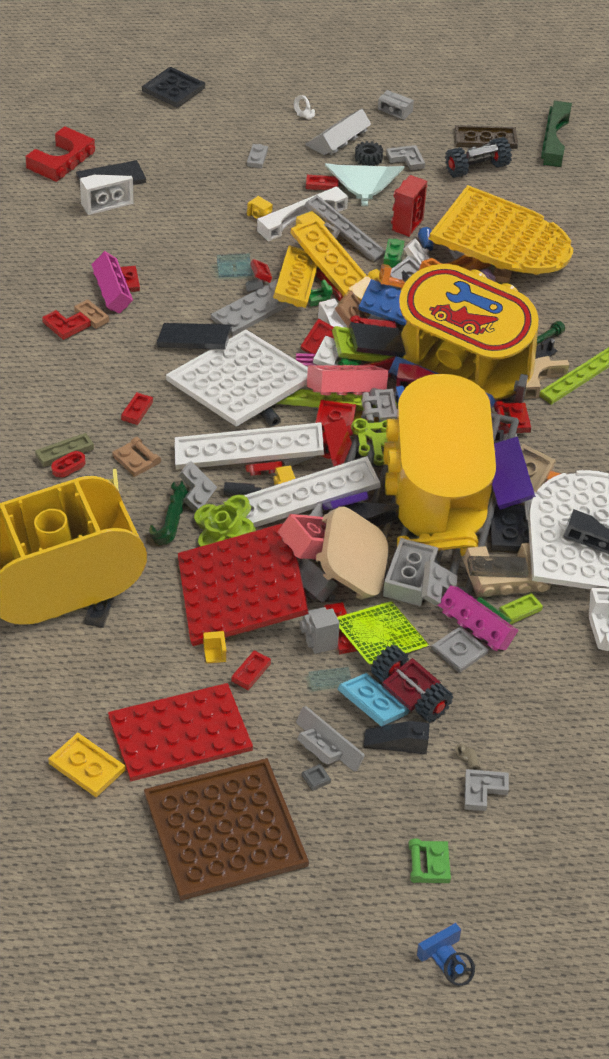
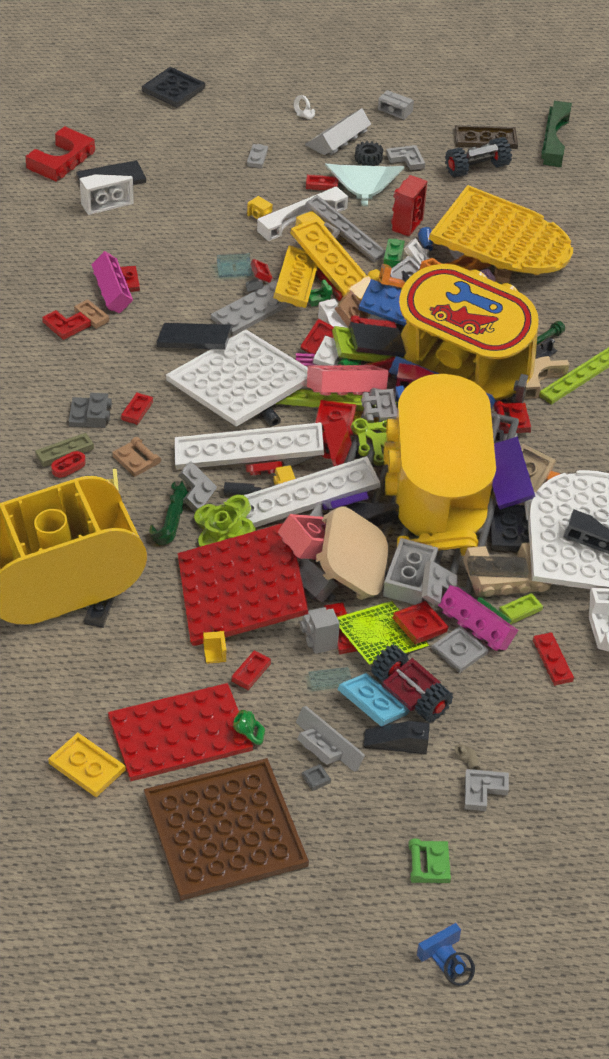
(90, 411): none -> dark grey plate
(245, 723): none -> green piece
(420, 622): none -> red plate
(553, 658): none -> red plate

